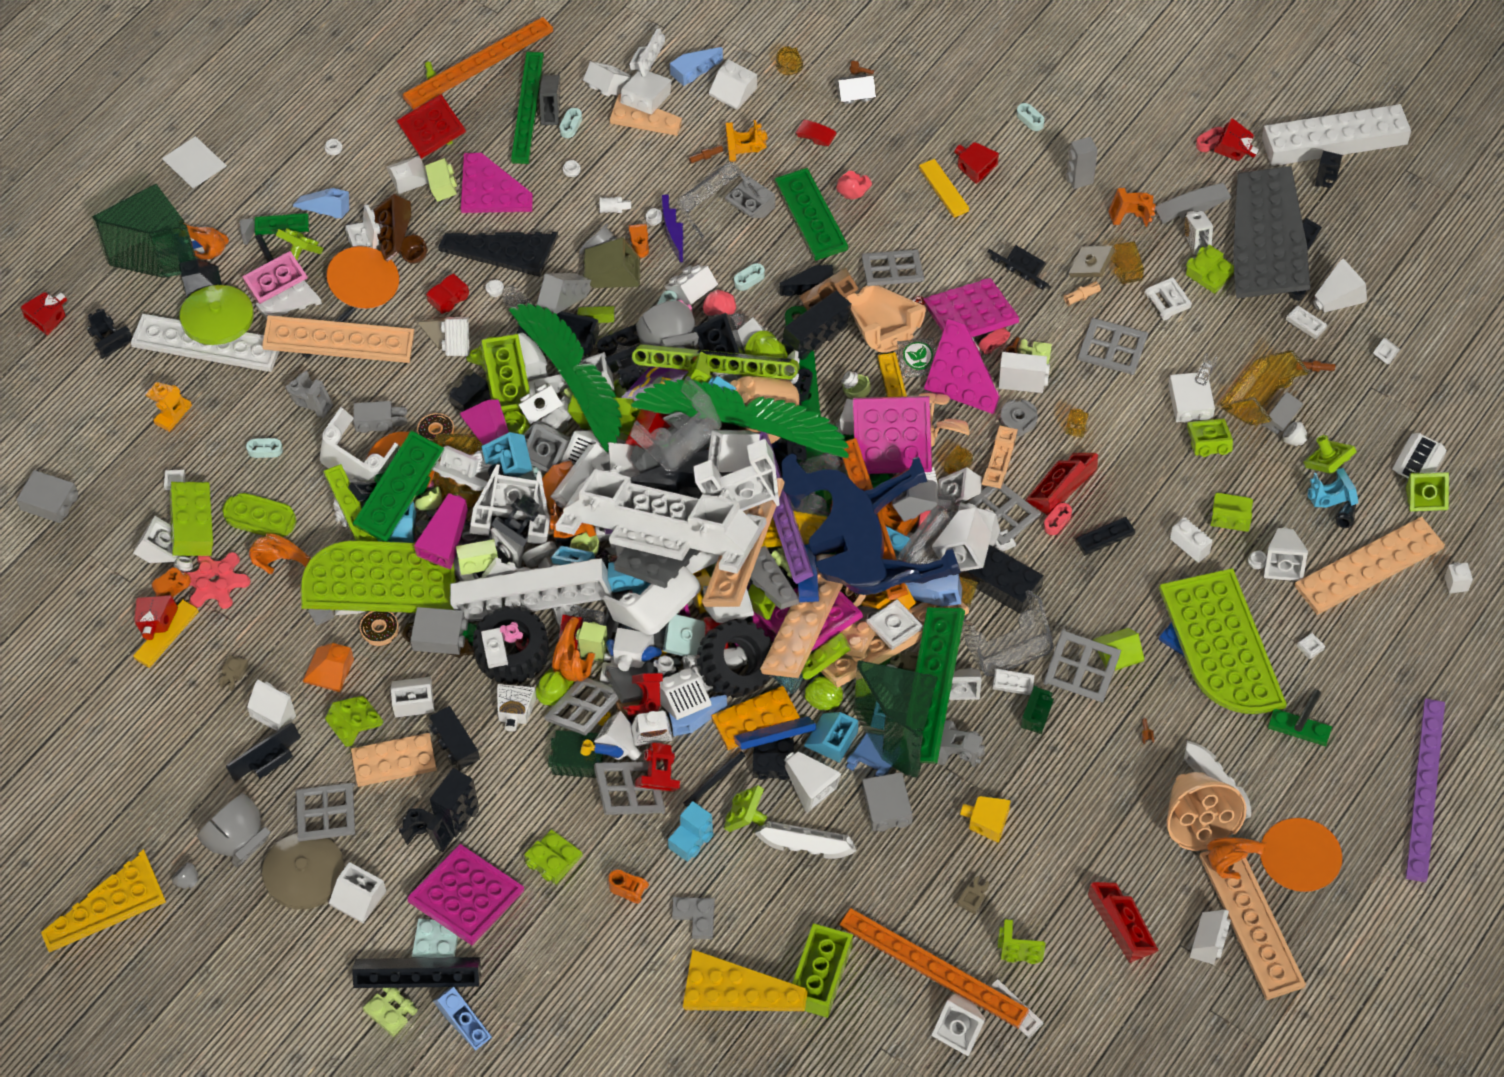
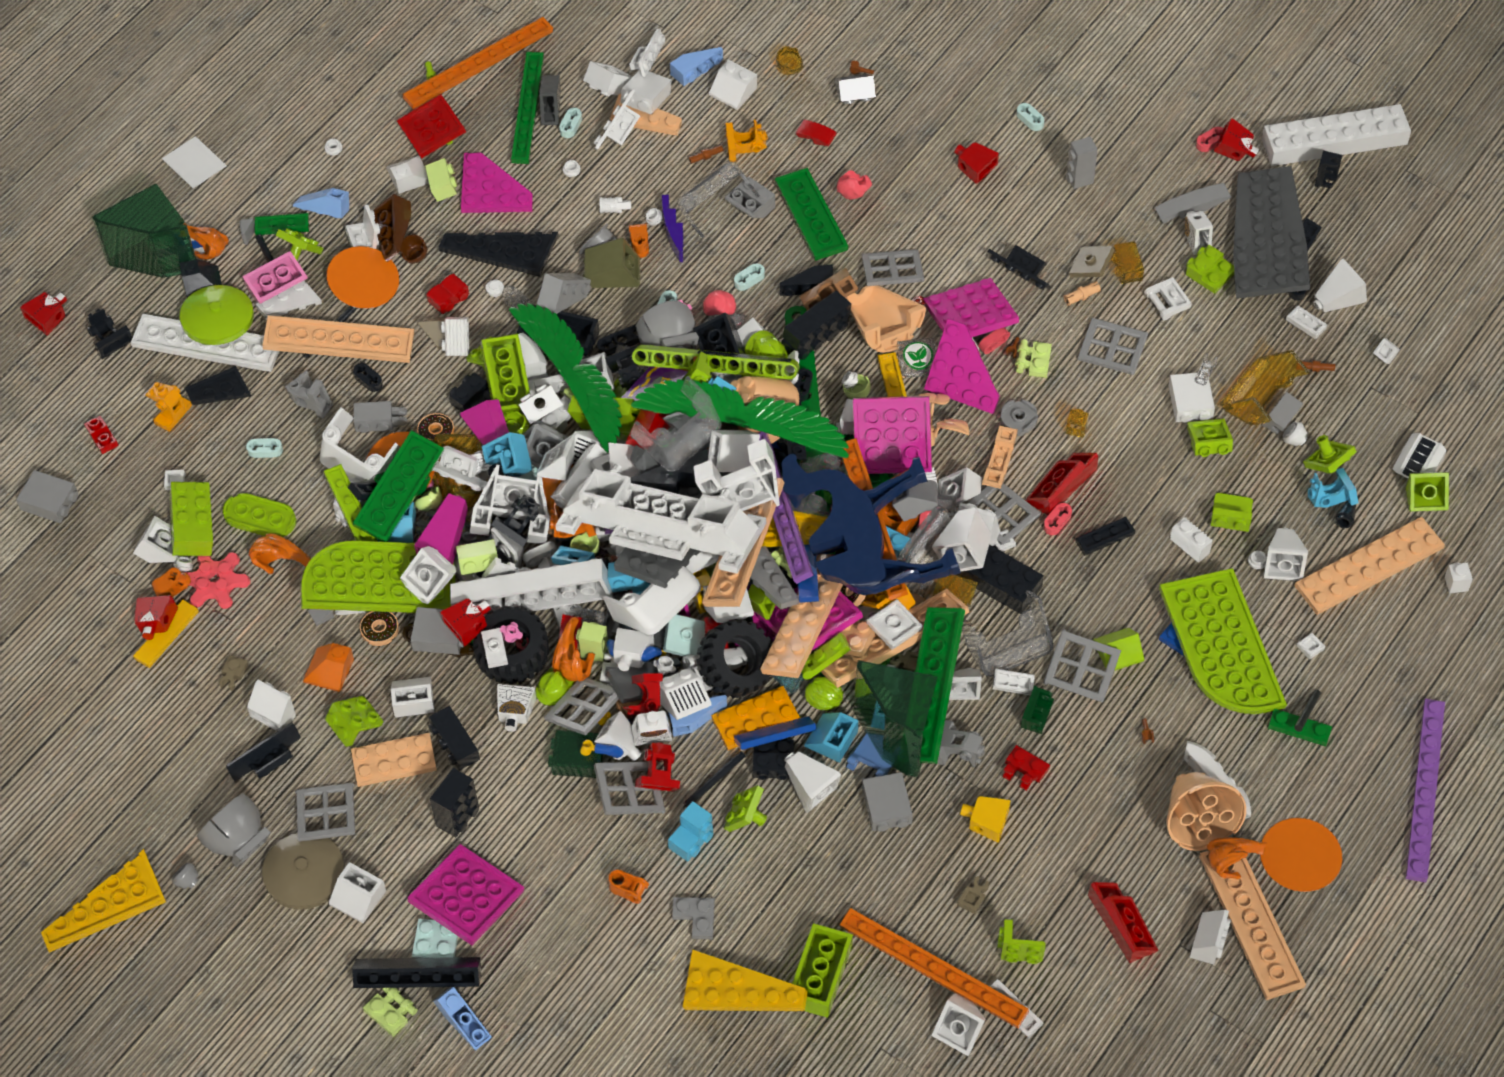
(101, 434): none -> red slope
(219, 387): none -> black wing
(369, 375): none -> black beam
(427, 574): none -> white slope
(433, 824): black tile -> none
(465, 619): none -> red torso
(552, 857): lime plate -> none
(558, 460): none -> white slope
(603, 314): lime slope -> none
(621, 124): none -> white bracket
(692, 283): white slope -> none
(814, 841): white brick -> none
(939, 592): light blue slope -> none
(944, 188): yellow tile -> none
(958, 460): clear yellow brick -> none
(1023, 372): white brick -> none
(1026, 763): none -> red plate
(1138, 203): orange tile -> none

